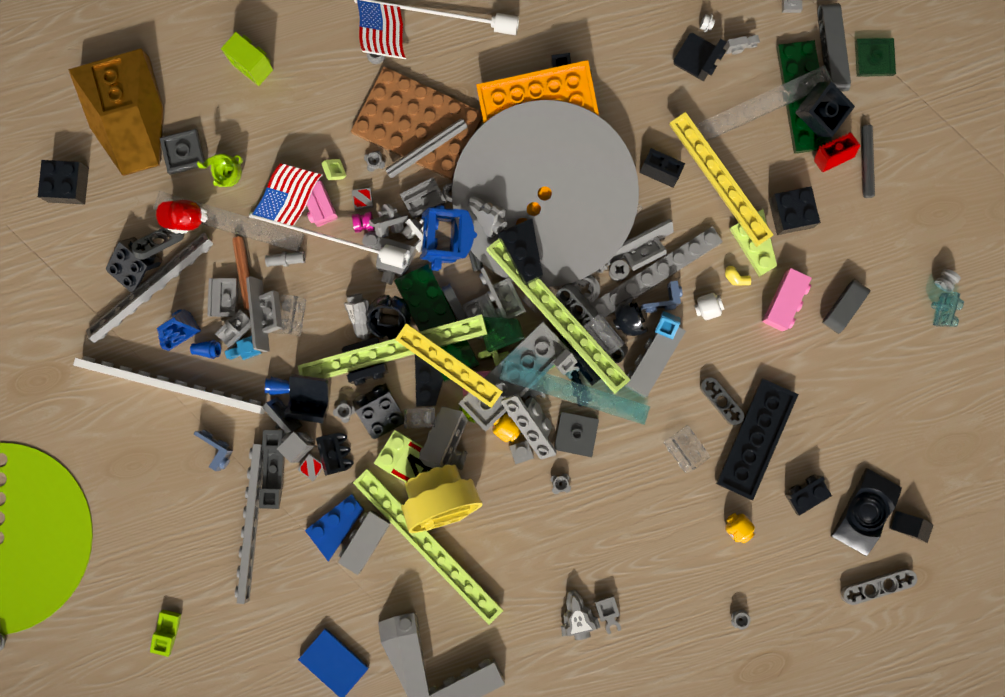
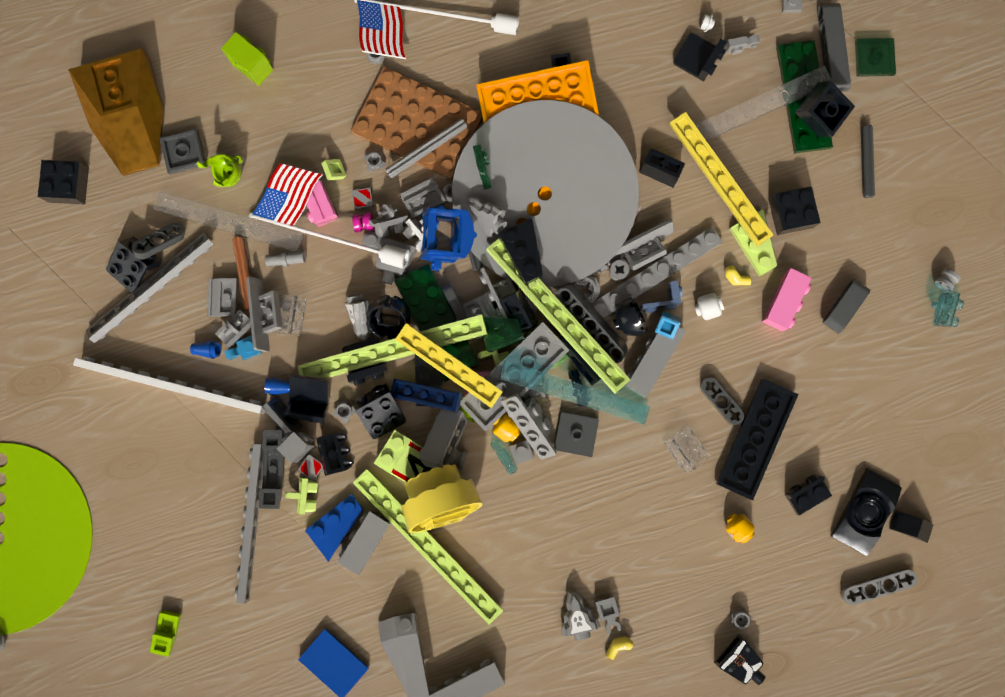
(177, 329): blue wedge -> none
(180, 215): red hair -> none
(221, 459): sand blue bracket -> none
(302, 504): none -> yellowish green hips
(419, 418): clear plate -> none
(426, 395): none -> dark blue tile
(482, 161): none -> clear green wing
(504, 456): none -> clear light blue axle
(518, 308): none -> black hinge
(565, 486): light grey plate -> none
(566, 363): light grey plate -> none
(604, 334): clear plate -> none
(619, 644): none -> light yellow arm
(741, 662): none -> torso
(836, 152): red brick -> none

